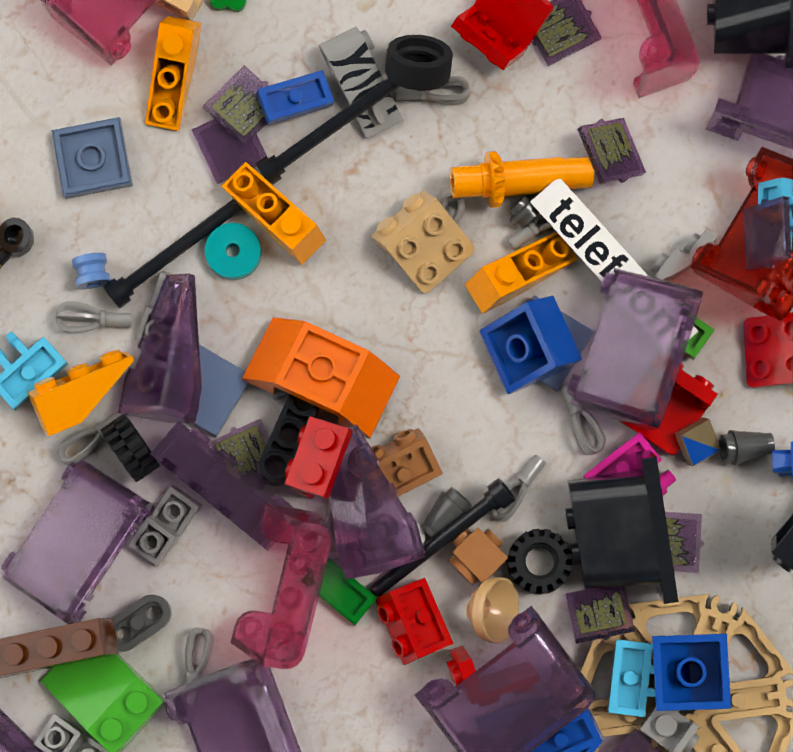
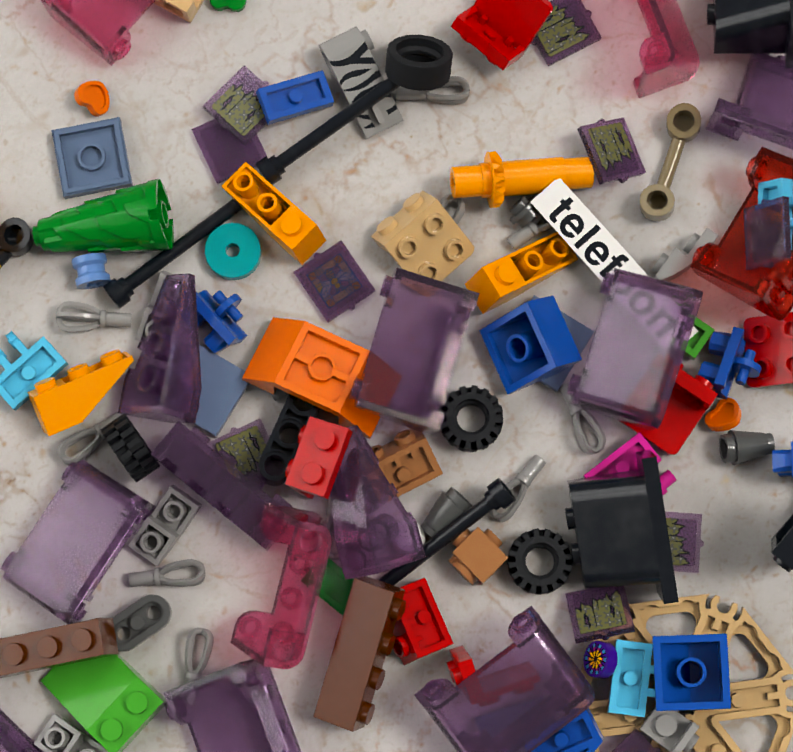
(93, 96): none -> orange piece
(124, 221): none -> green cone
(157, 575): none -> light grey piece
(172, 71): light orange slope -> none
(222, 316): none -> blue hips
(334, 281): none -> piece
(360, 653): none -> reddish brown brick
(414, 350): none -> clear purple windscreen
(493, 418): none -> black tyre
(493, 608): tan piece -> none
(600, 659): none -> tile
(682, 126): none -> dark tan piece
(698, 441): dark tan tile -> none
(724, 416): none -> orange piece
(731, 349): none -> blue hips

